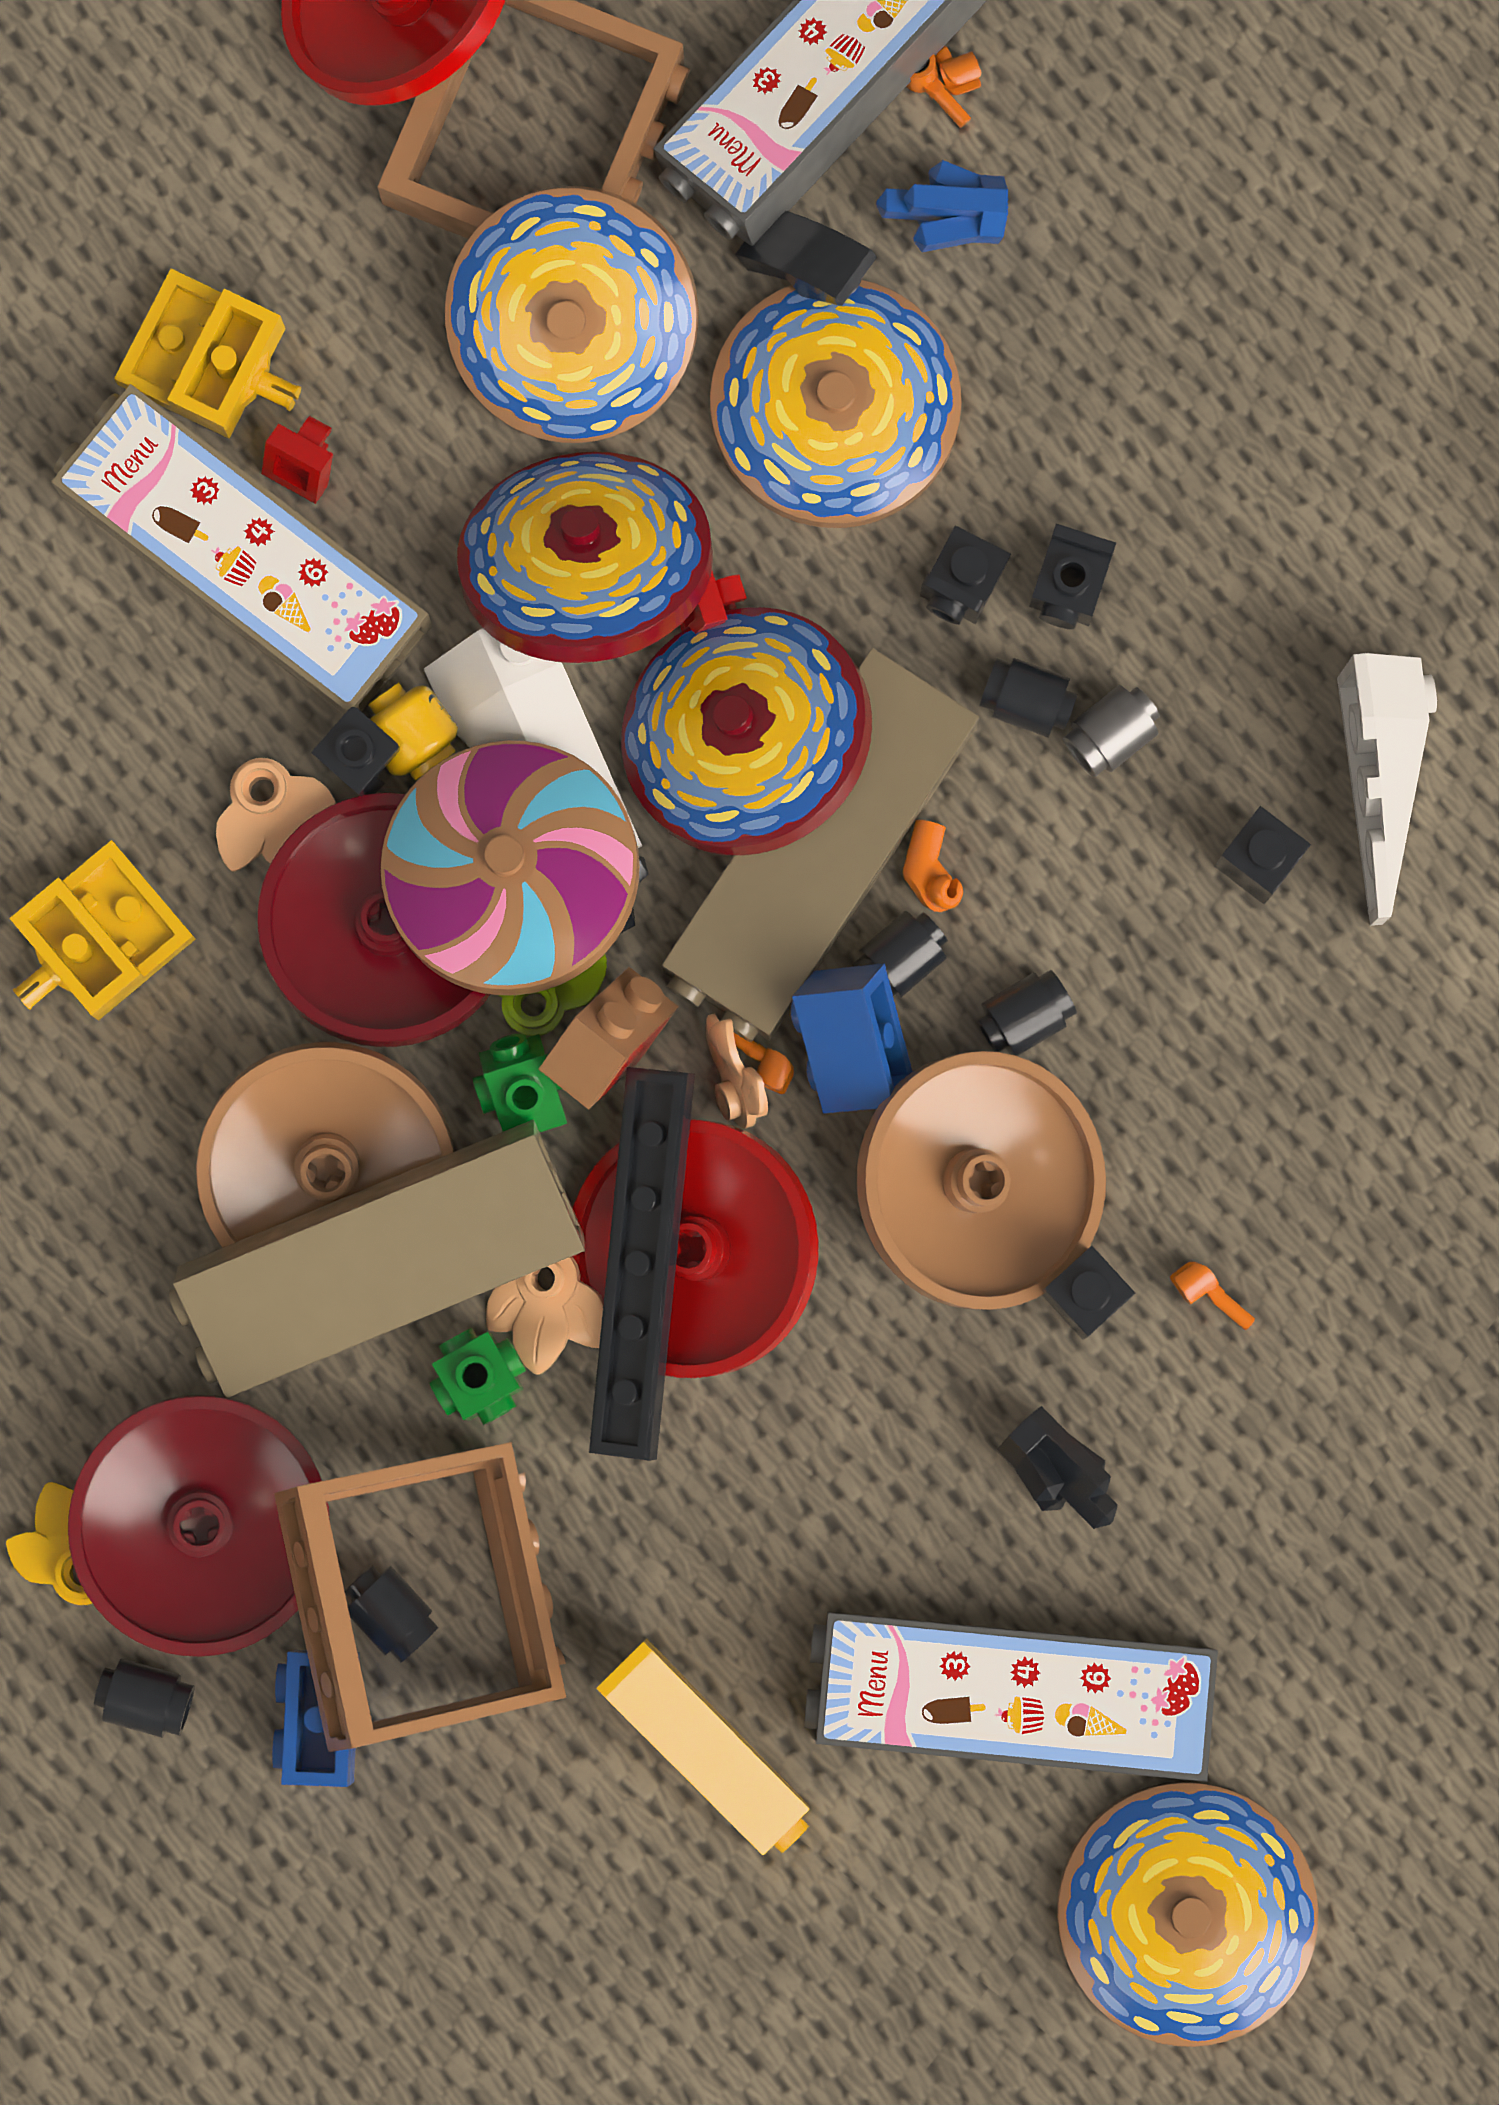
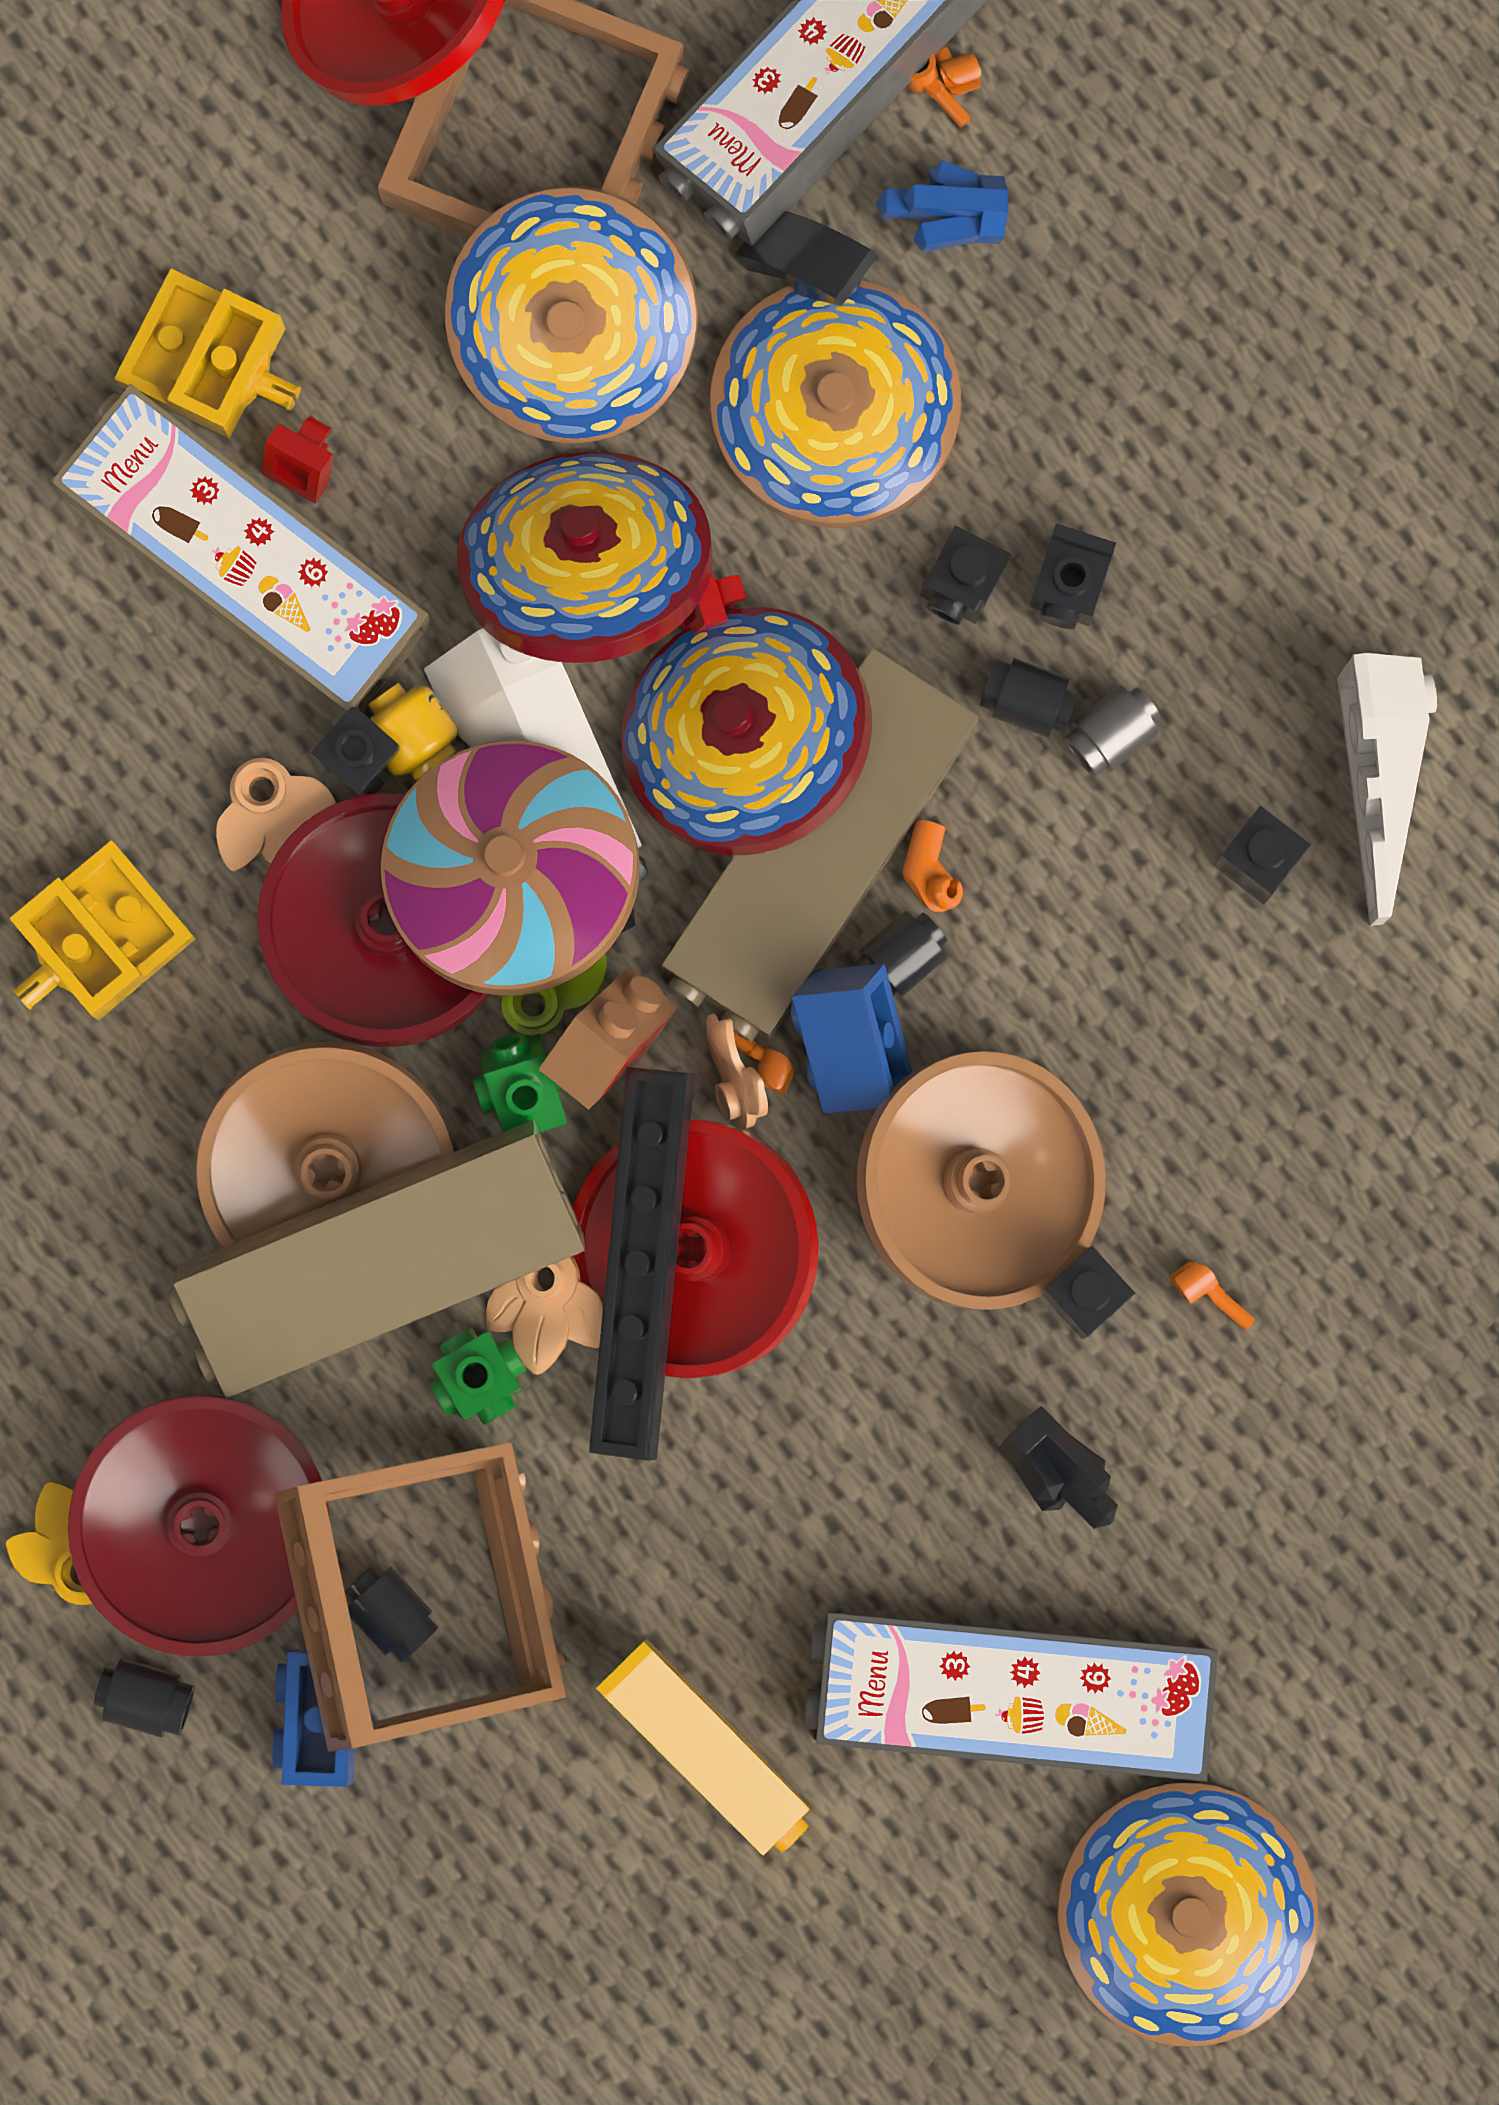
(1026, 1013): black brick -> none

